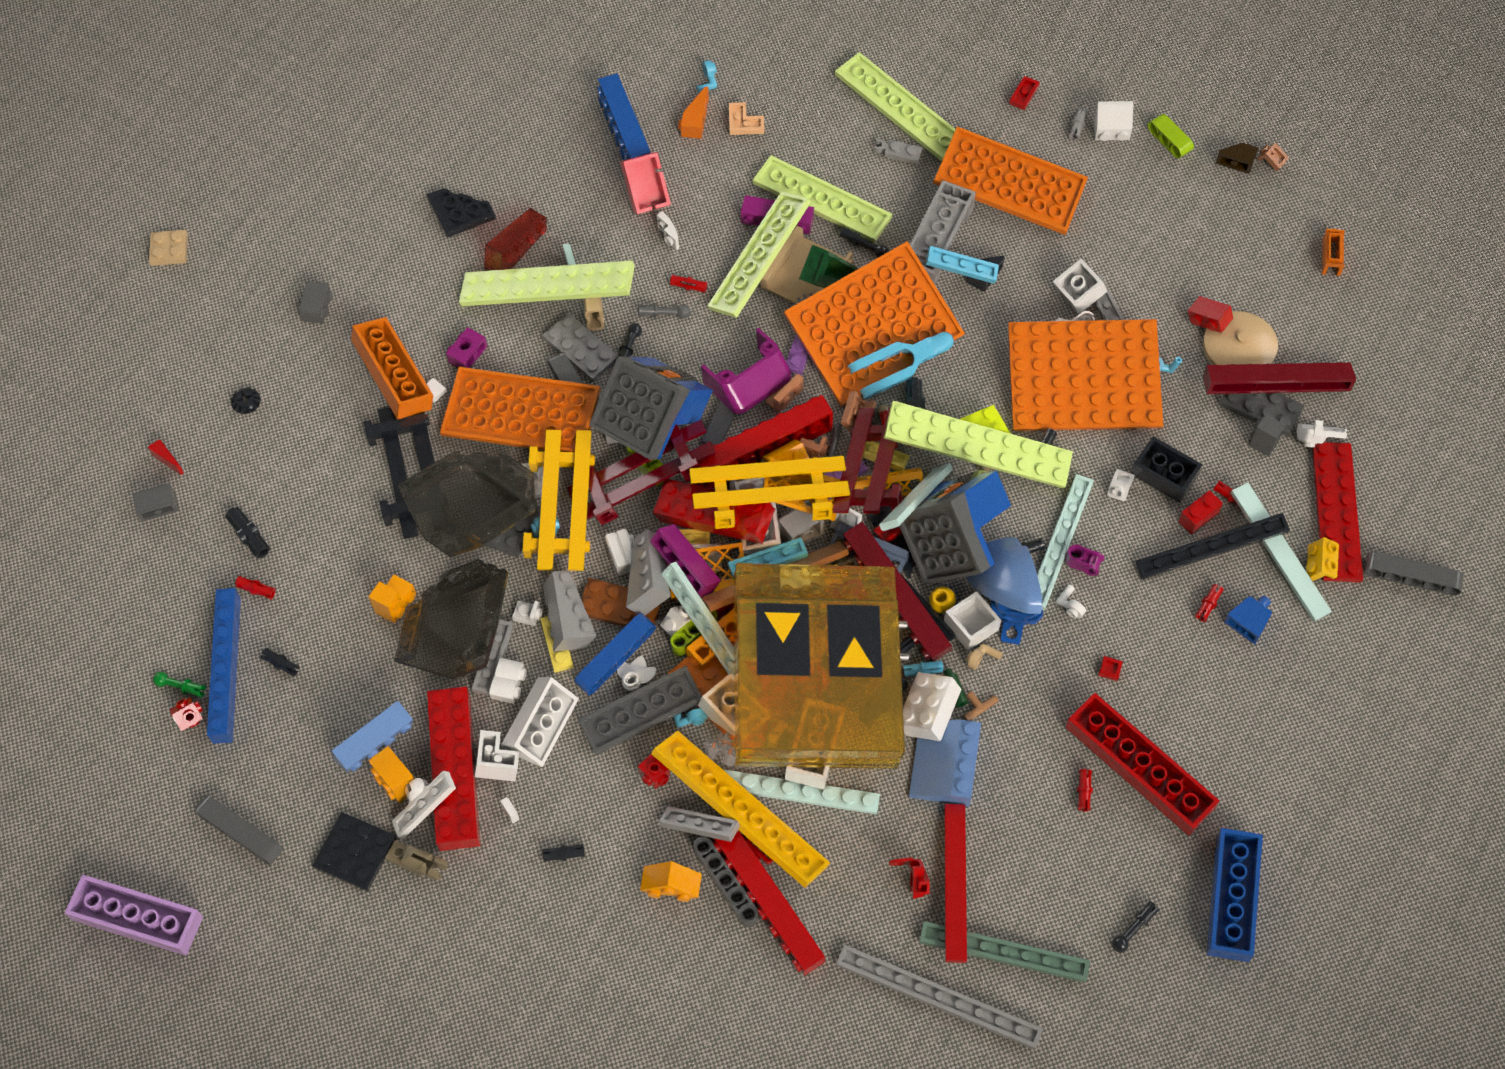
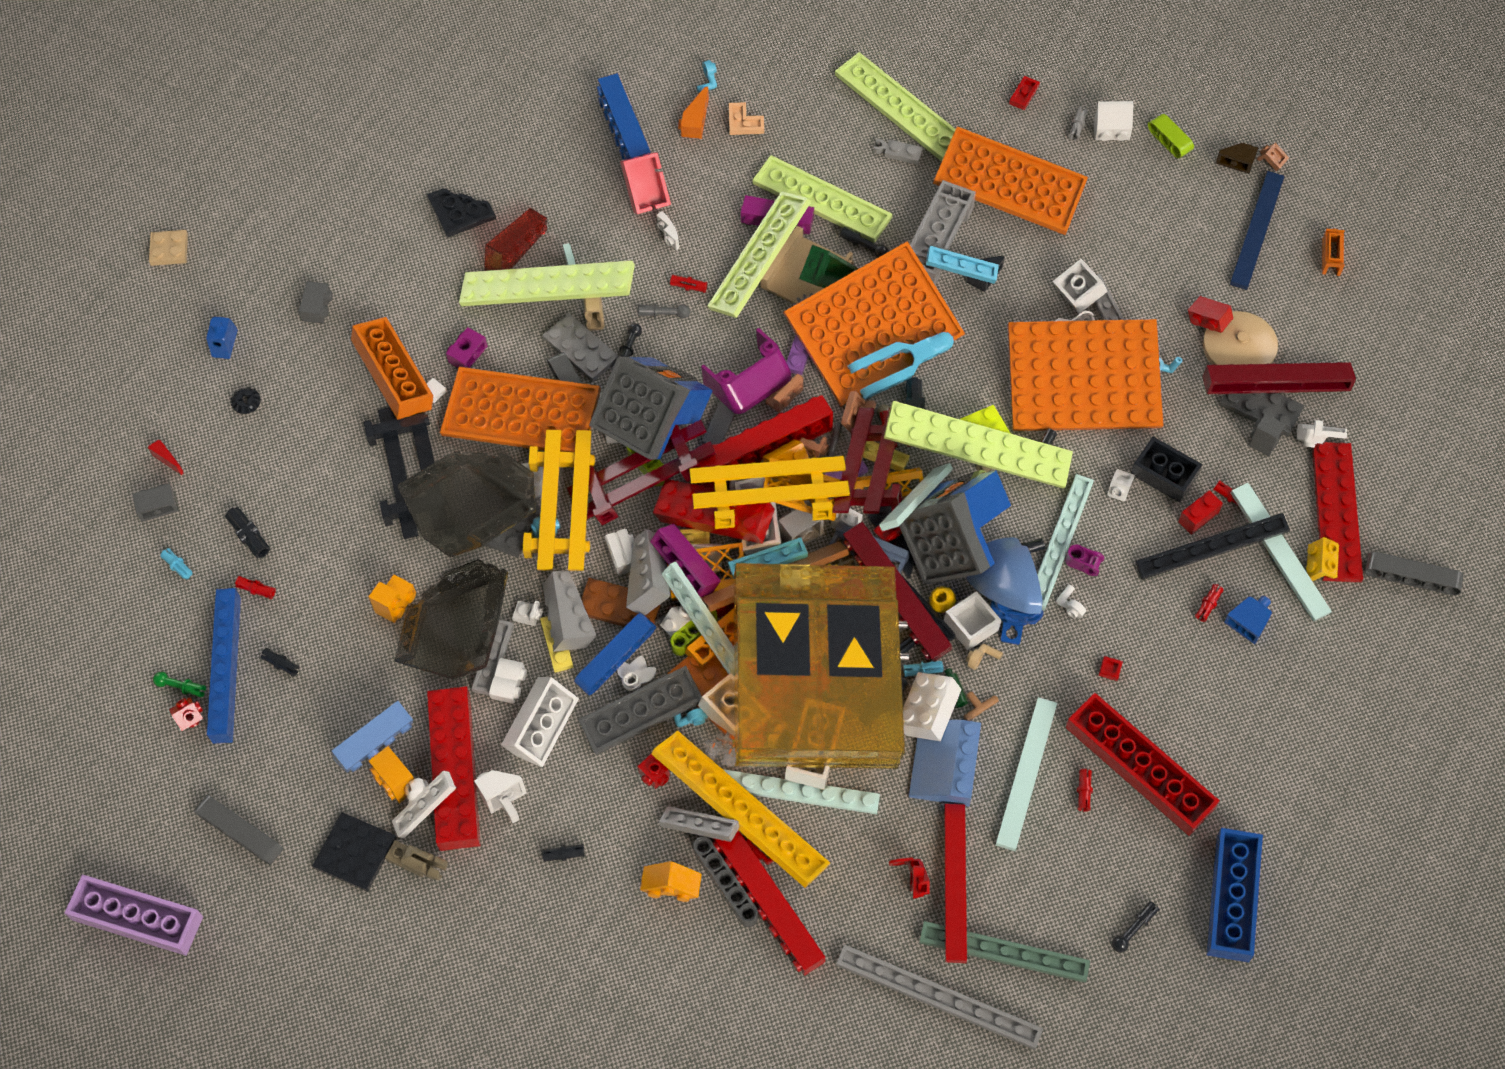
(176, 564): none -> medium azure axle
(221, 332): none -> blue torso
(492, 761): white brick -> none
(497, 785): none -> white slope
(1026, 774): none -> light aqua tile
(1257, 230): none -> dark blue tile

